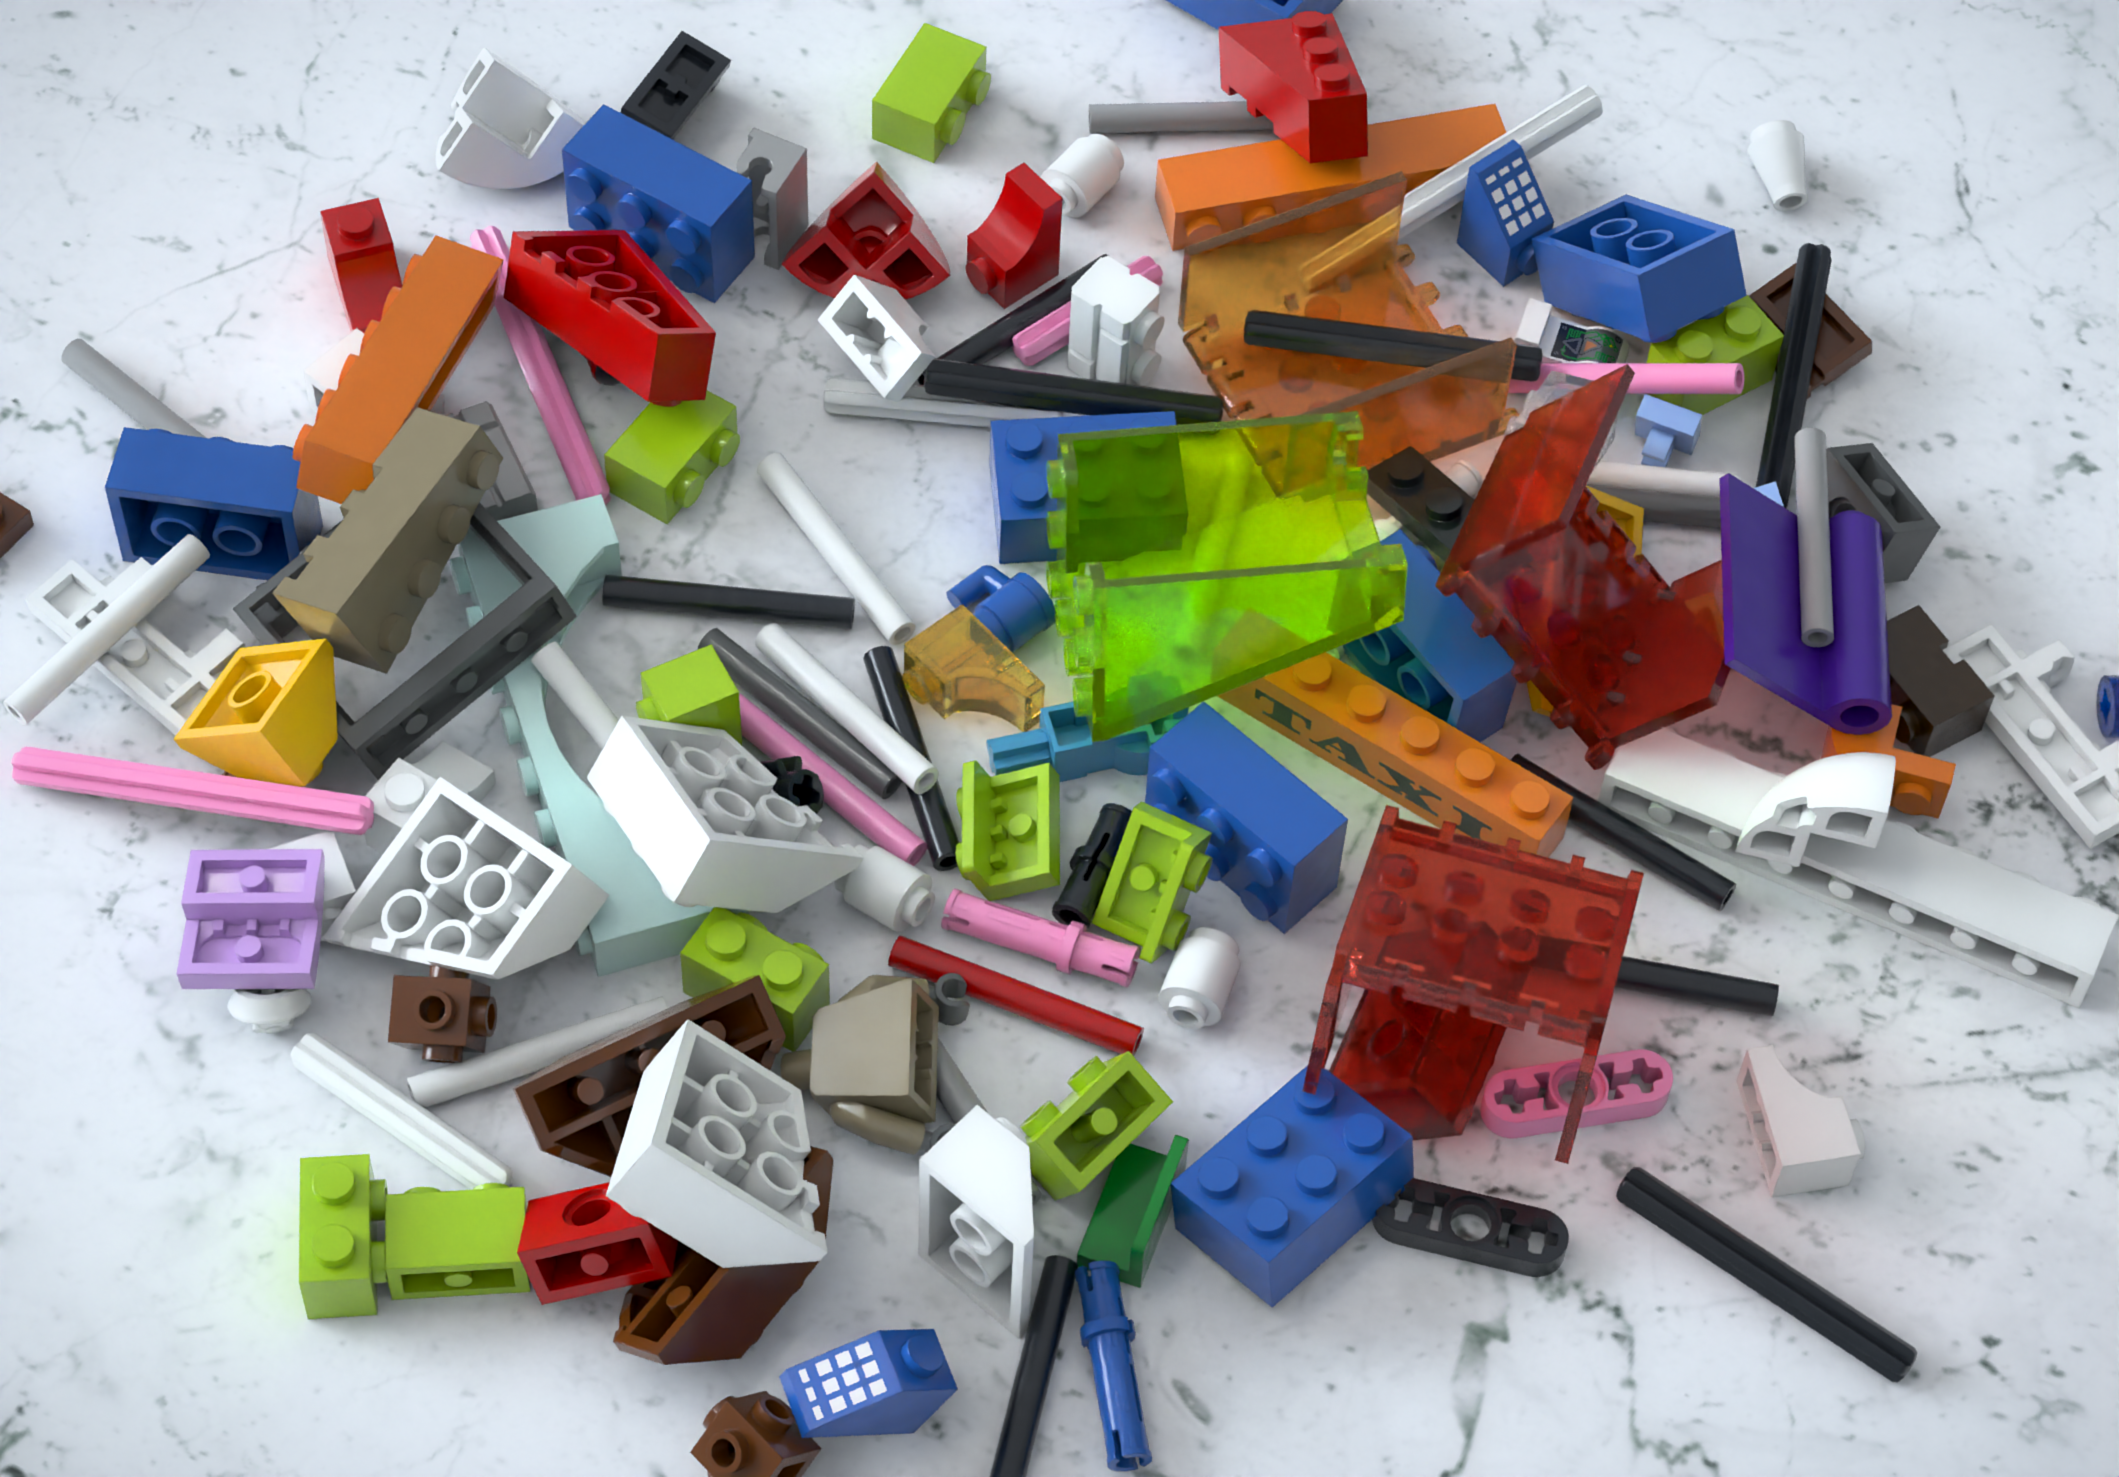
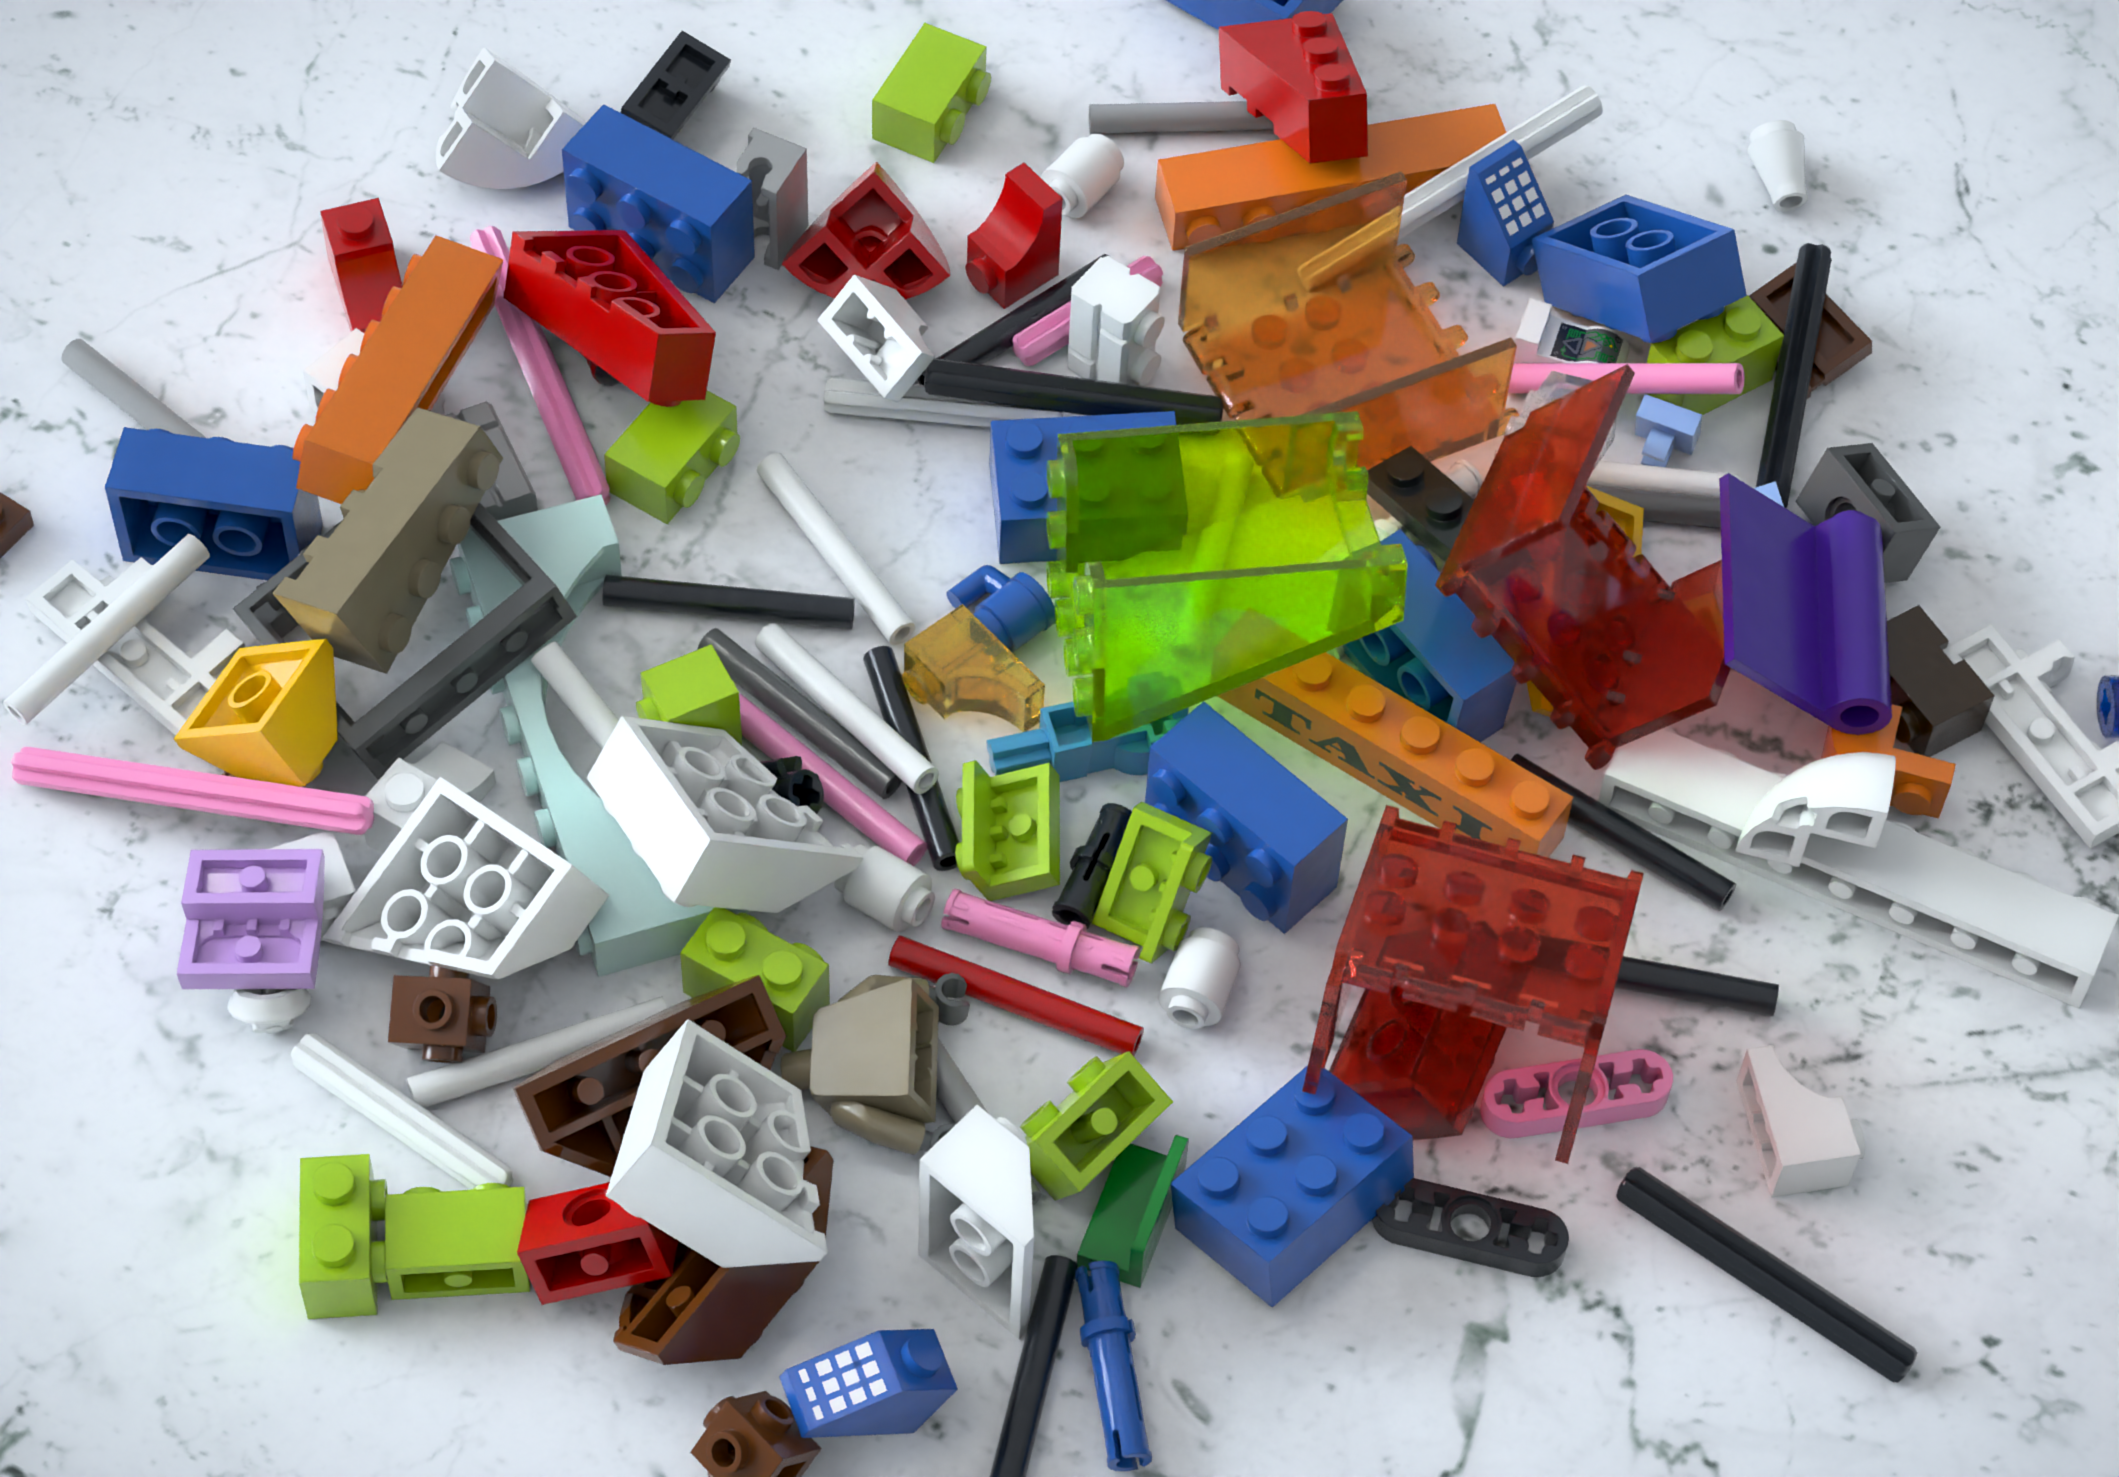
(1374, 342): black axle -> none
(1813, 538): light grey piece -> none

